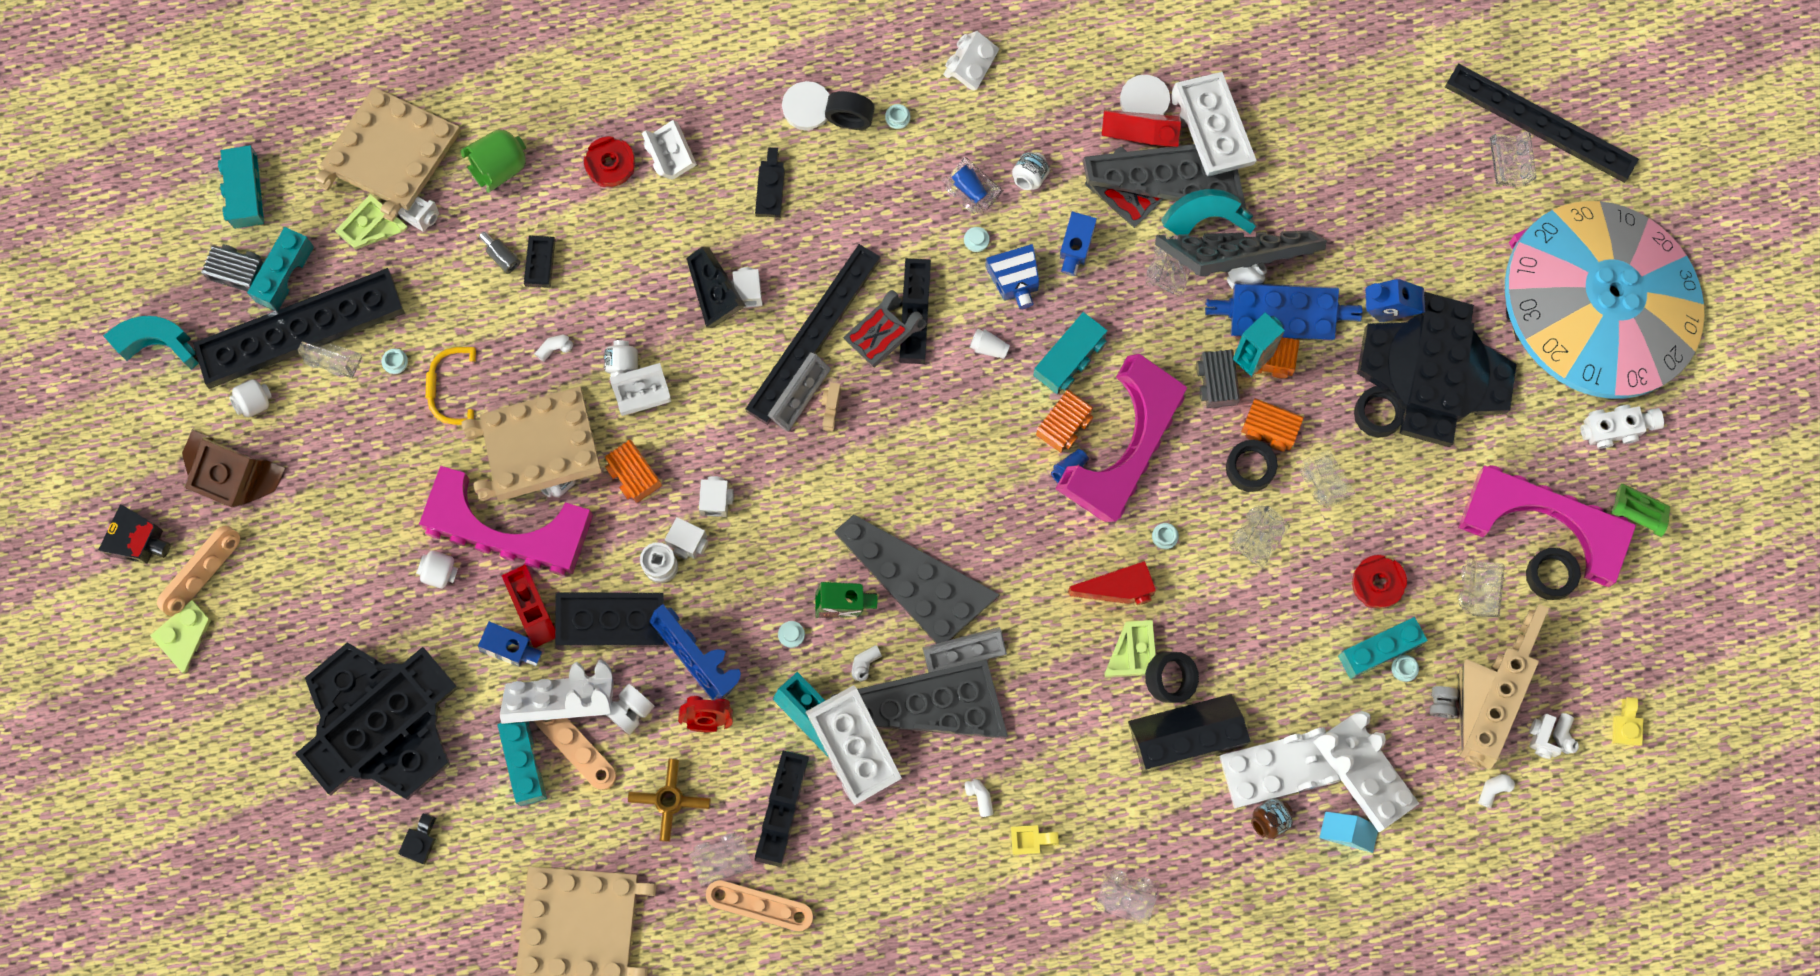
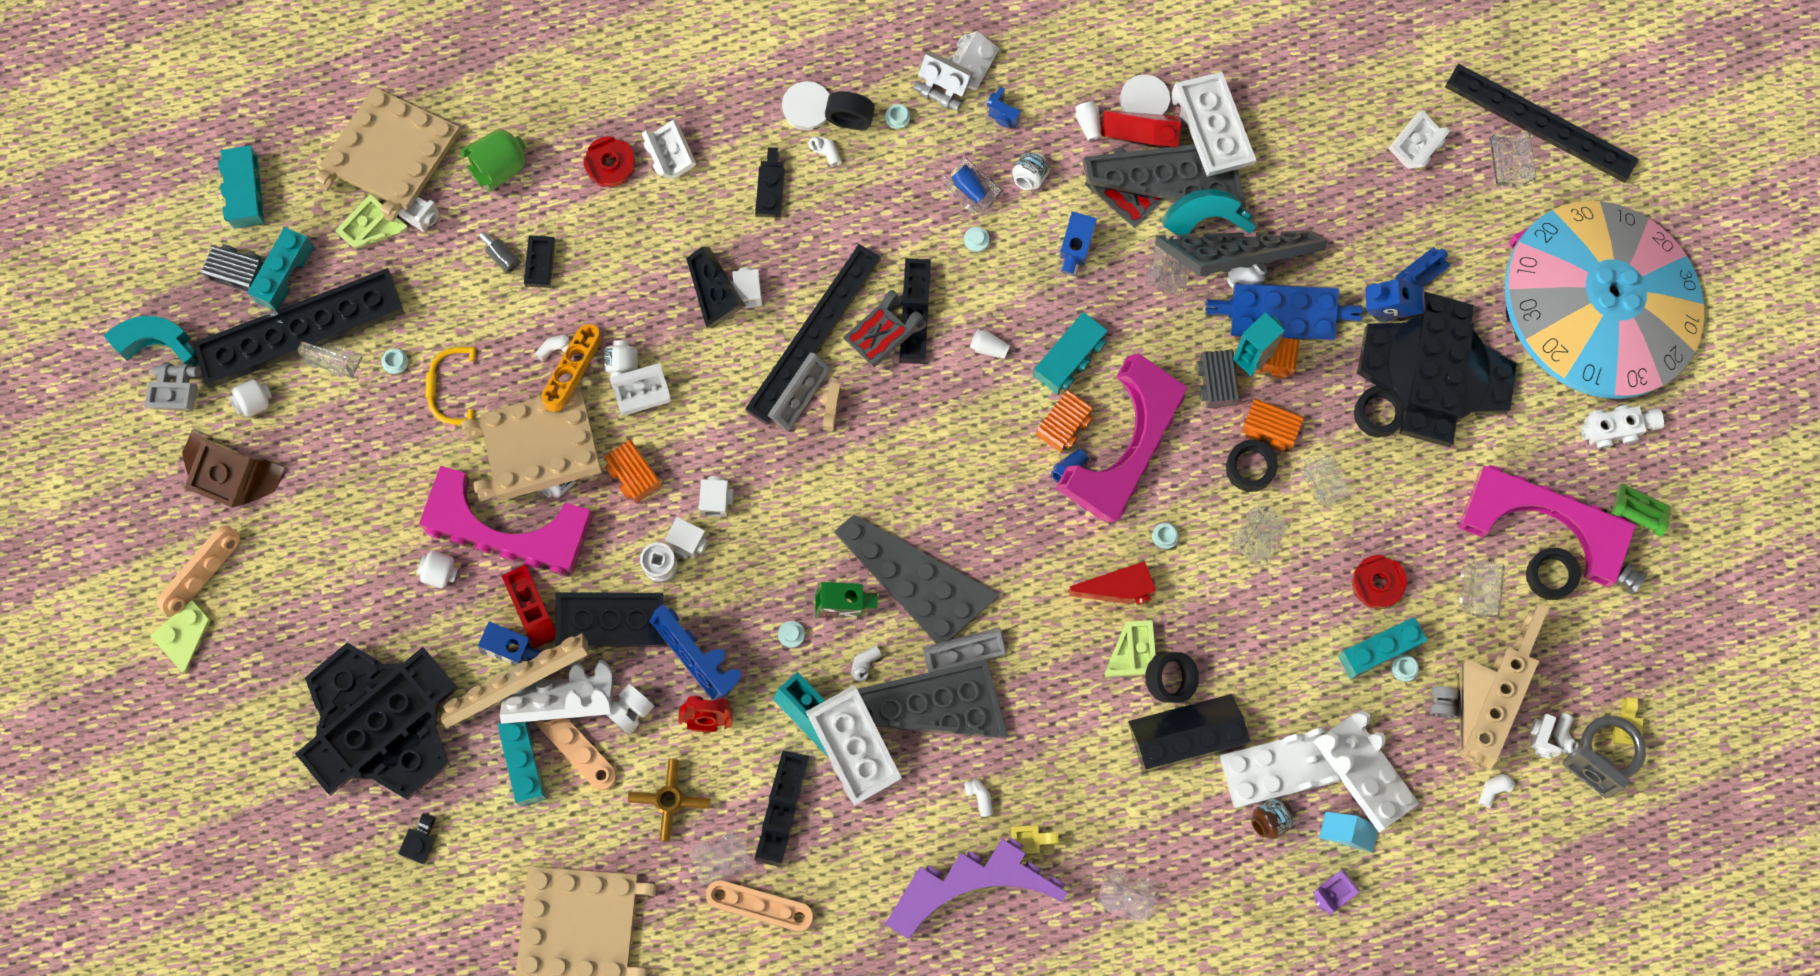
(133, 538): black torso -> none
(172, 395): none -> light grey plate
(514, 680): none -> tan plate
(568, 366): none -> light orange beam
(827, 148): none -> white arm
(944, 74): none -> plate
(1003, 113): none -> blue bracket
(1004, 868): none -> medium lavender arch
(1015, 274): blue torso -> none
(1089, 120): none -> white cone
(1335, 892): none -> medium lavender bracket
(1418, 141): none -> white bracket
(1425, 268): none -> blue hinge
(1597, 769): none -> flat silver tile
(1630, 578): none -> flat silver wheel

